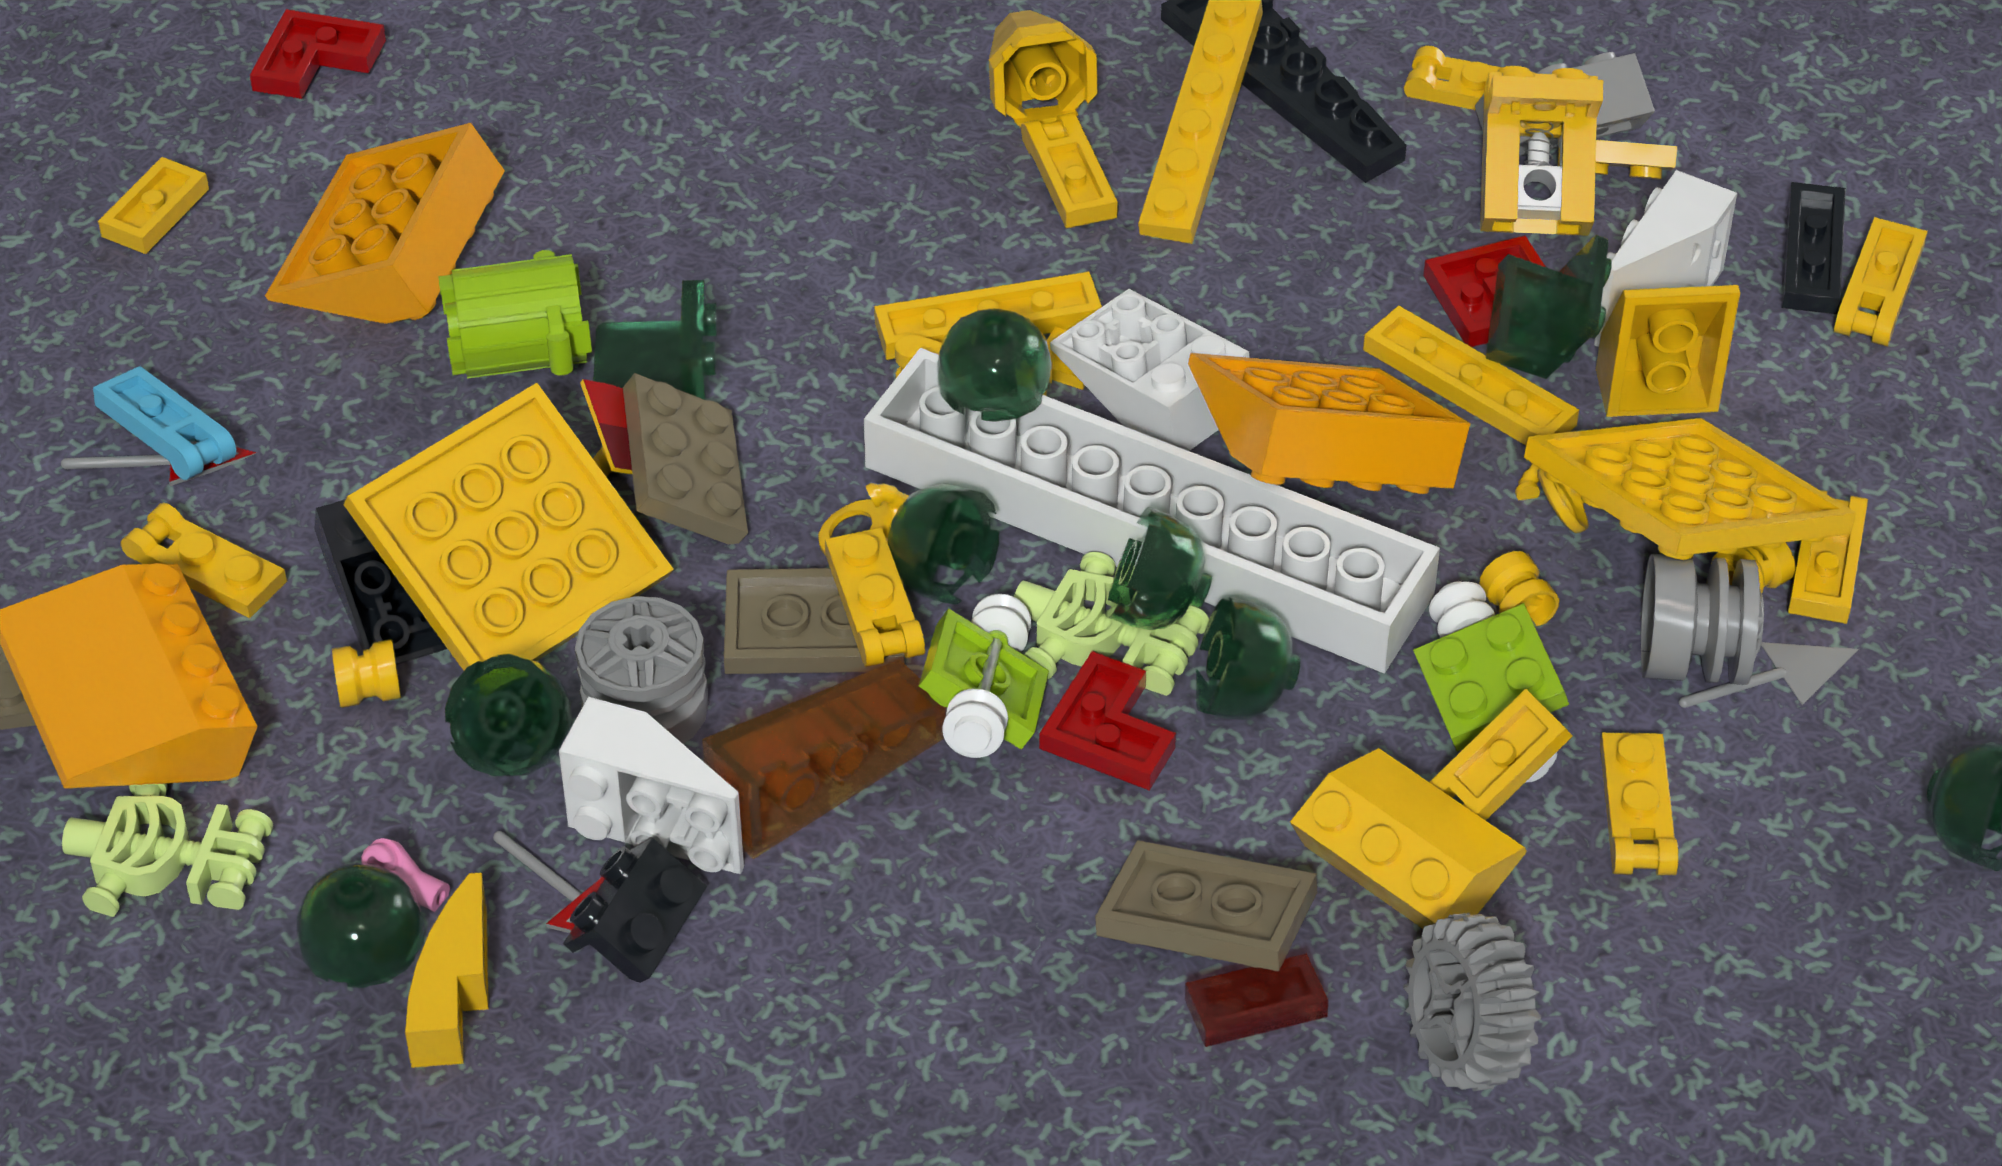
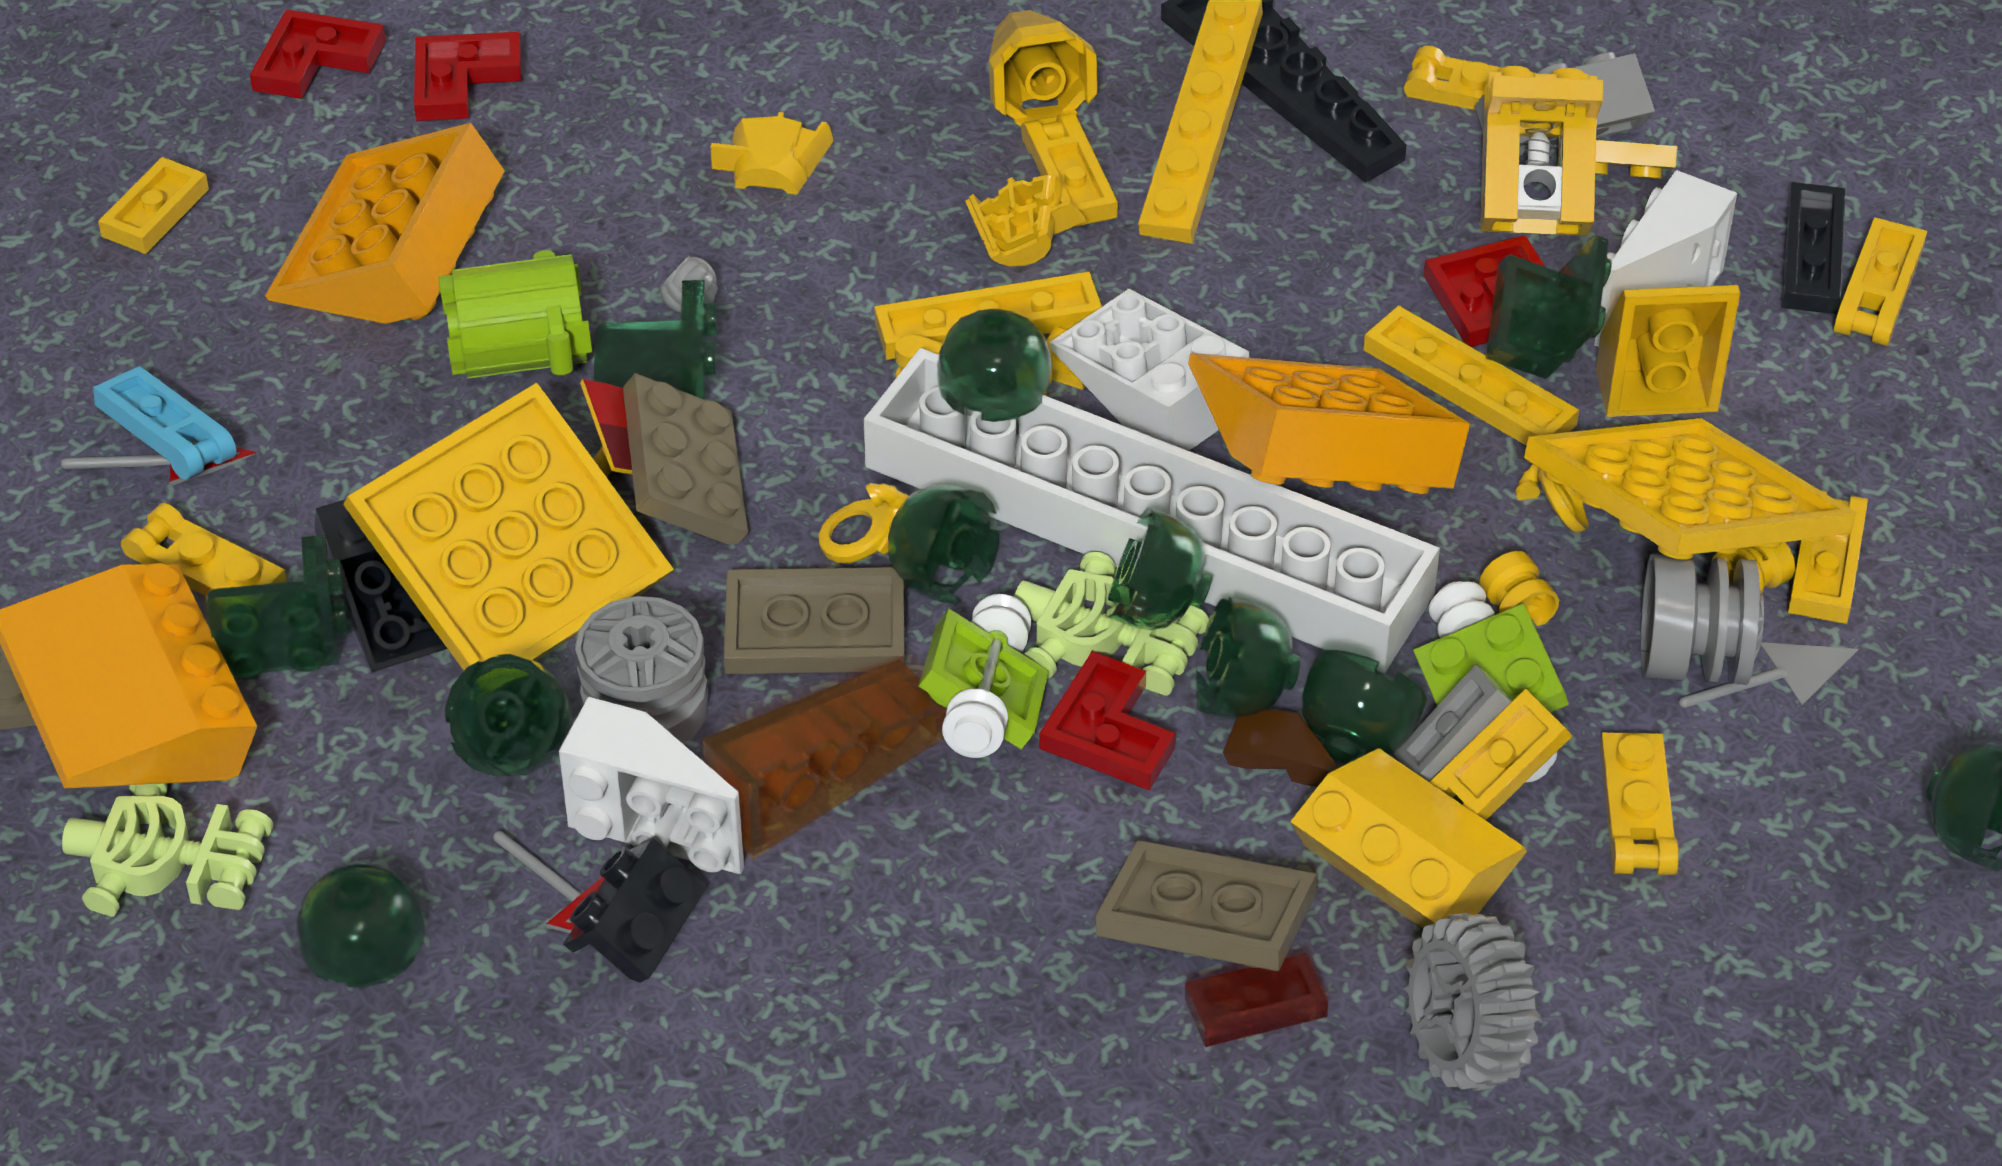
(282, 623): none -> clear green bracket
(366, 675): yellow wheel -> none
(392, 855): bright pink arm -> none
(449, 978): yellow slope -> none
(452, 62): none -> red plate
(690, 269): none -> light grey piece
(772, 152): none -> yellow piece
(873, 596): yellow plate -> none
(1023, 219): none -> yellow piece
(1278, 742): none -> reddish brown slope
(1358, 708): none -> clear green cylinder
(1453, 724): none -> light grey plate

